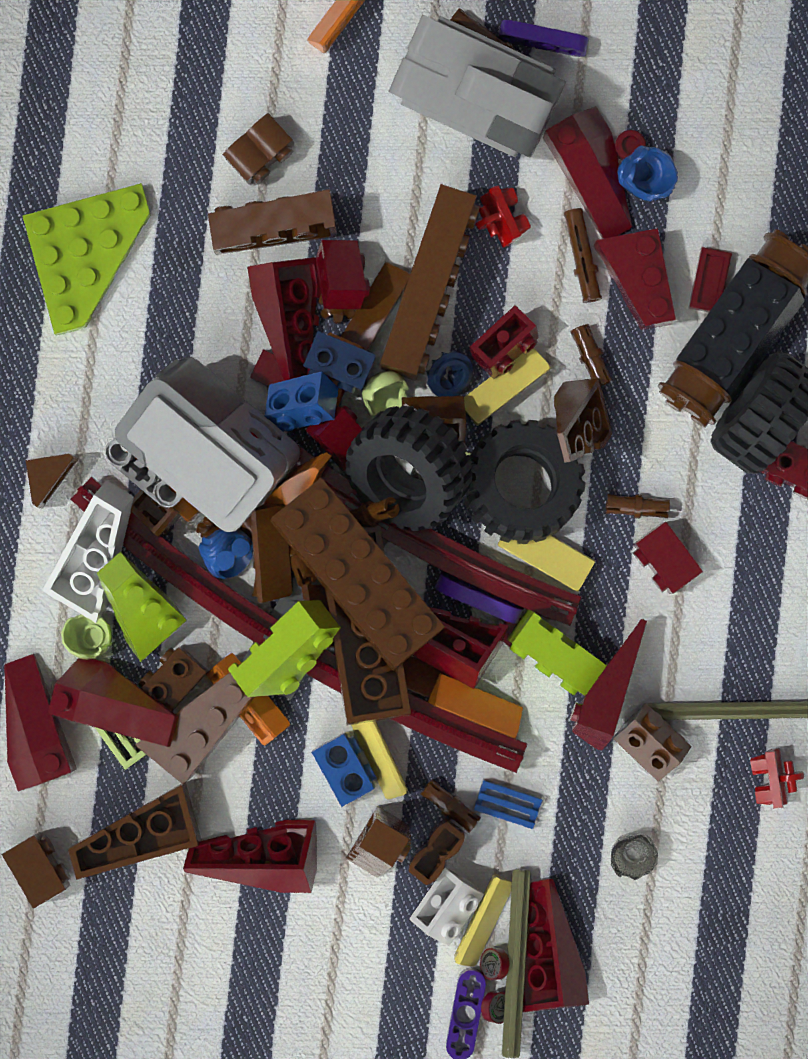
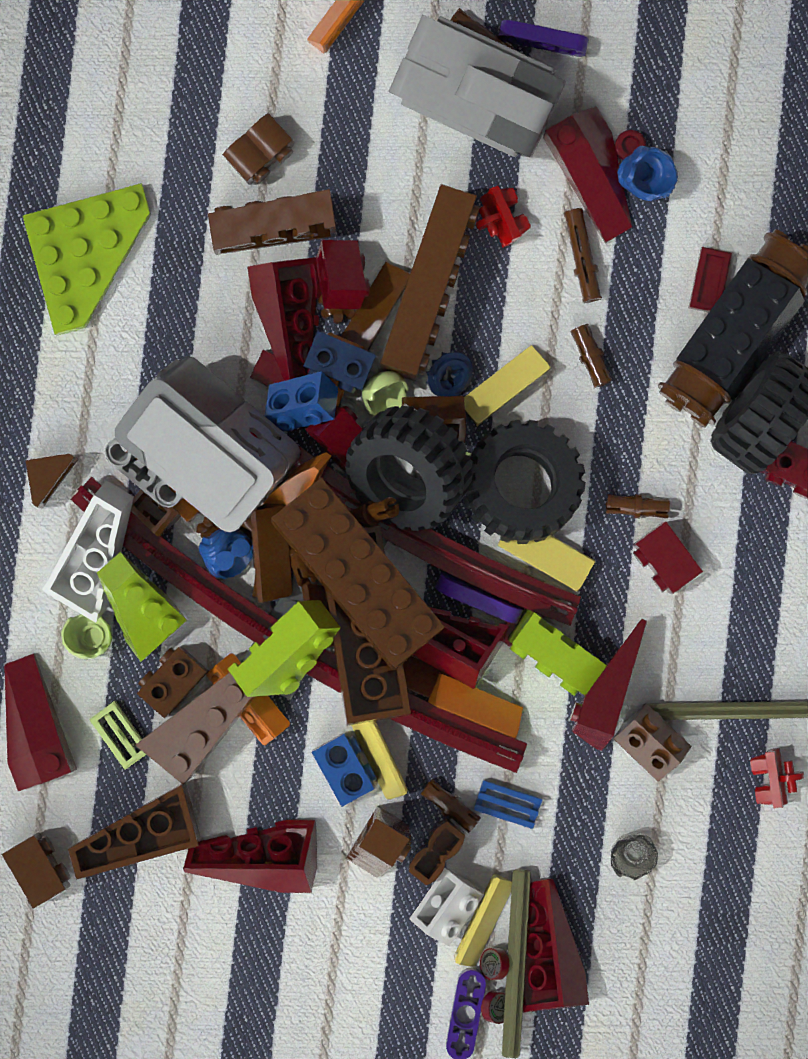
(103, 698): dark red wedge -> none
(505, 342): dark red brick -> none
(581, 418): reddish brown wedge -> none
(640, 274): dark red wedge -> none

